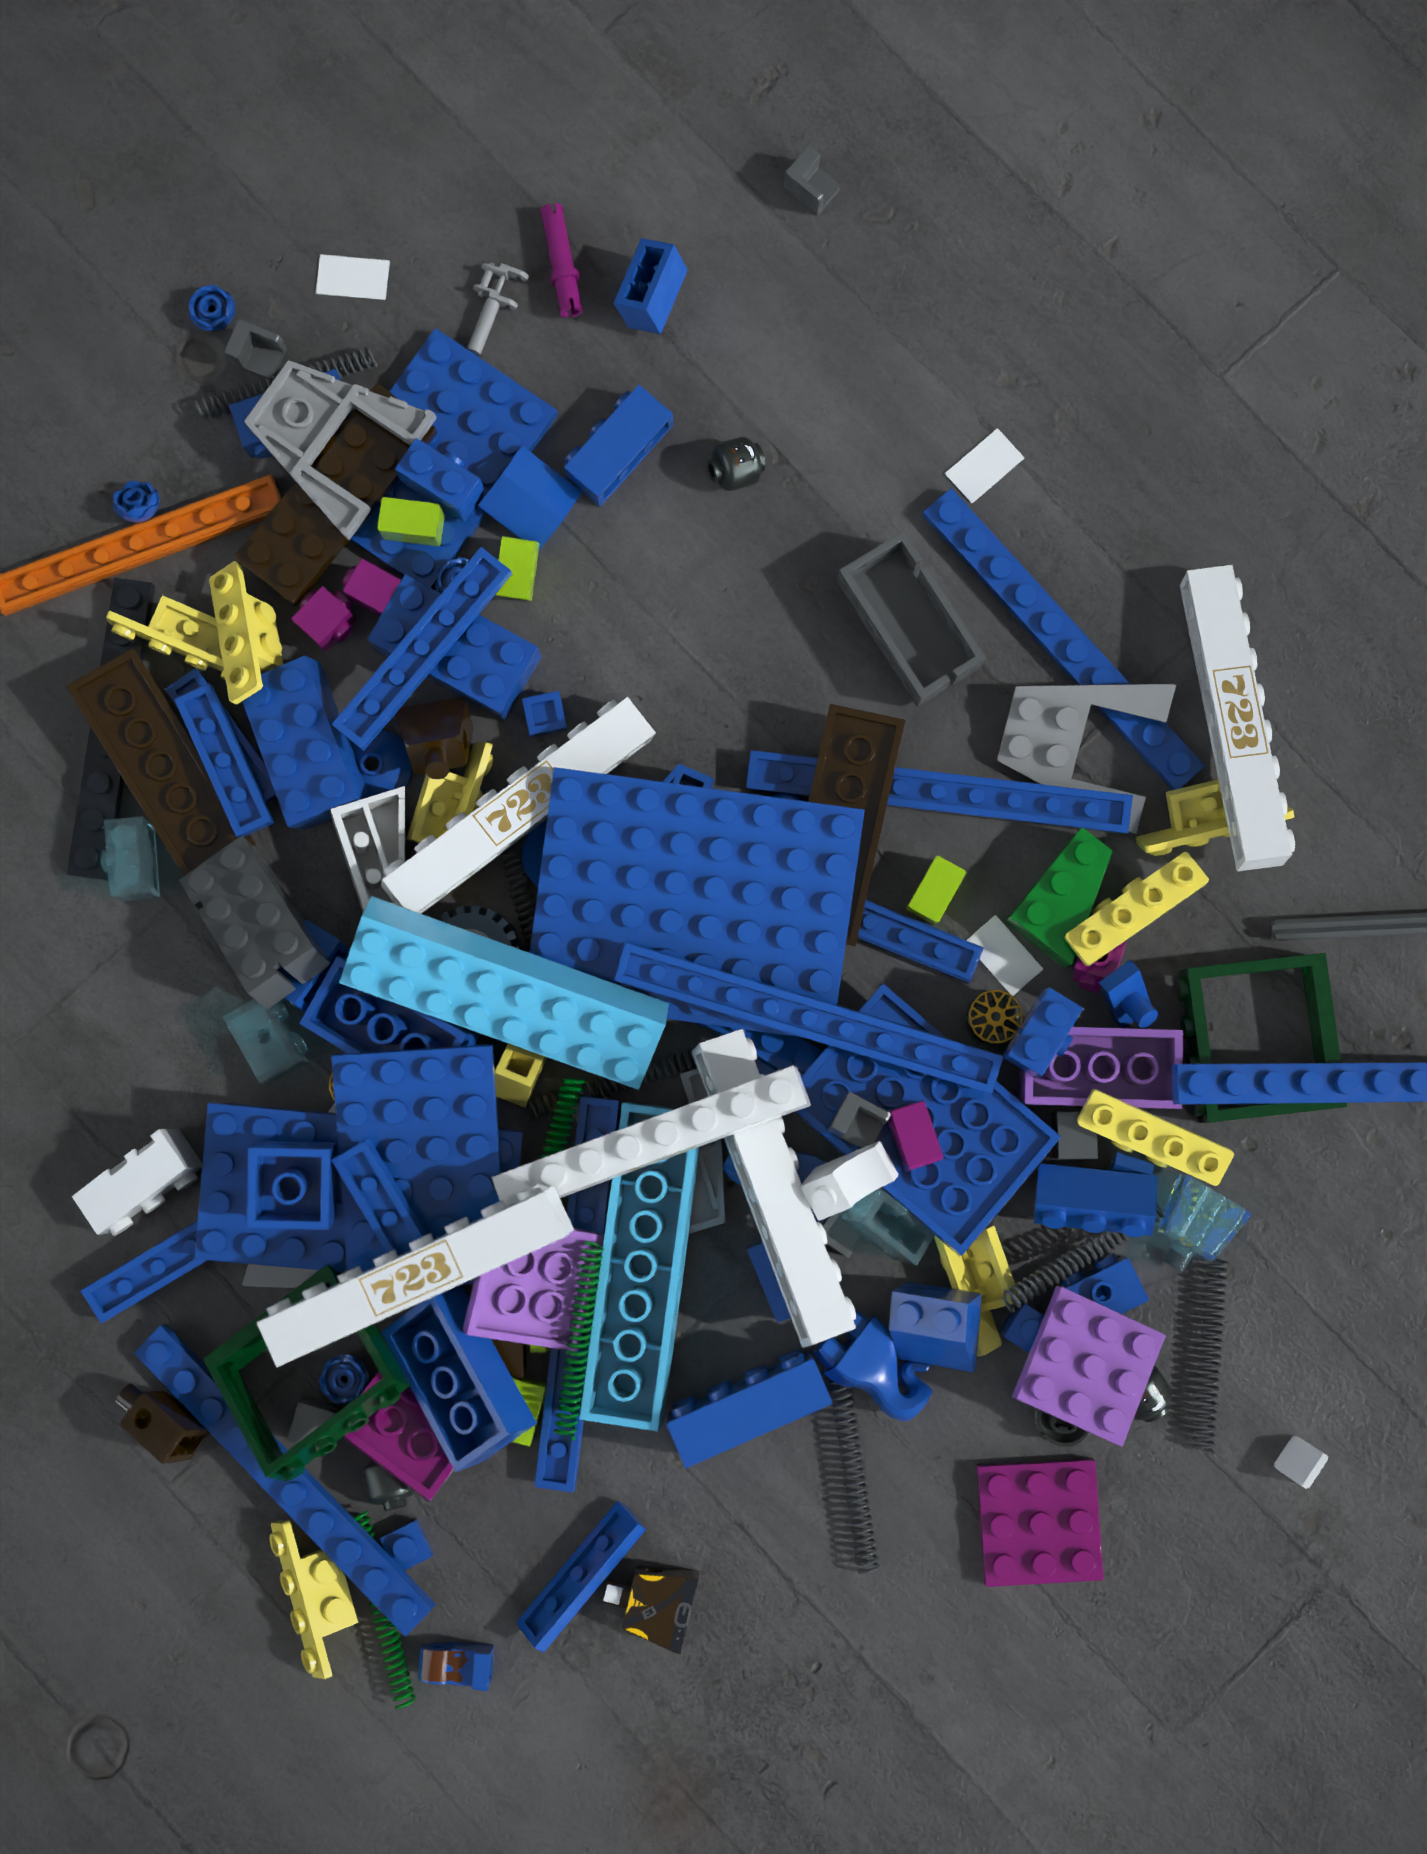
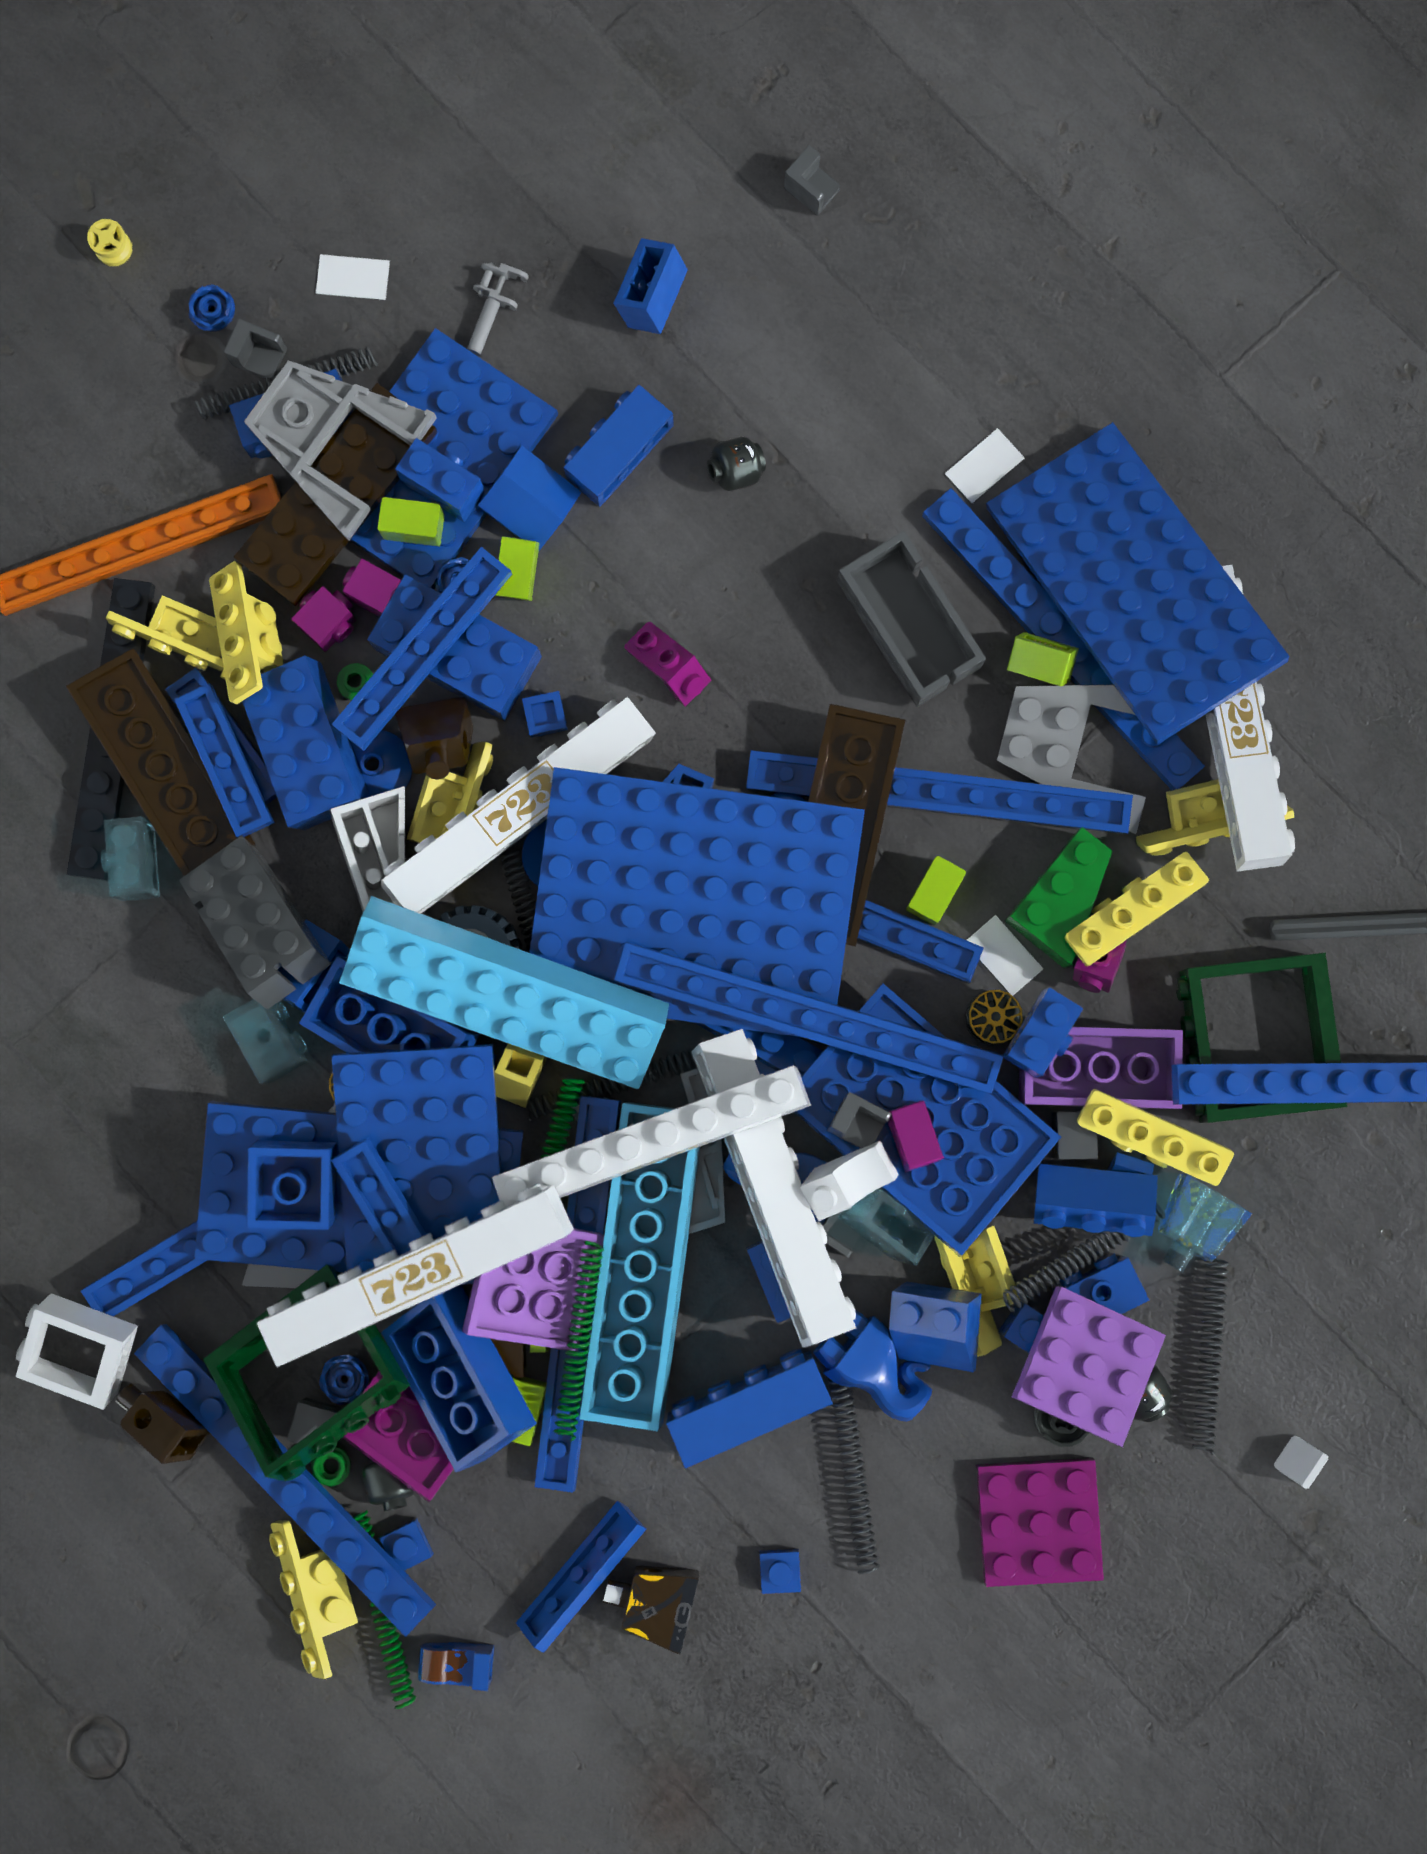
(86, 1322): none -> white window
(107, 233): none -> light yellow wheel
(136, 501): blue plate -> none
(138, 1182): white wedge -> none
(329, 1478): none -> green plate
(348, 672): none -> green plate
(563, 275): magenta pin -> none
(669, 662): none -> magenta bracket
(780, 1571): none -> blue plate
(1042, 659): none -> lime piece
(1128, 997): blue tile -> none
(1136, 583): none -> blue plate

